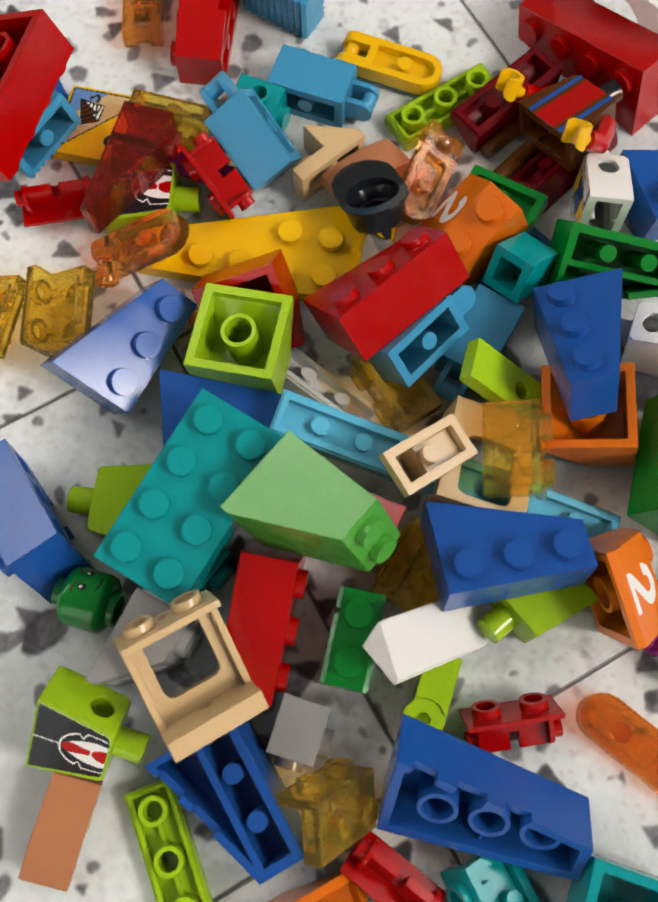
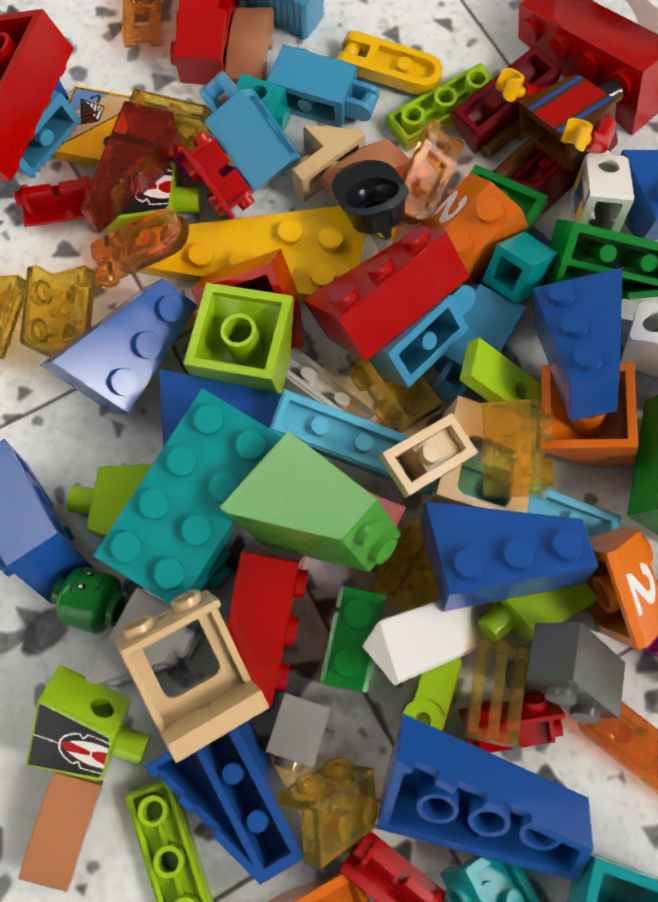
(249, 43): none -> nougat slope
(503, 651): none -> clear yellow tile
(574, 671): none -> dark grey brick

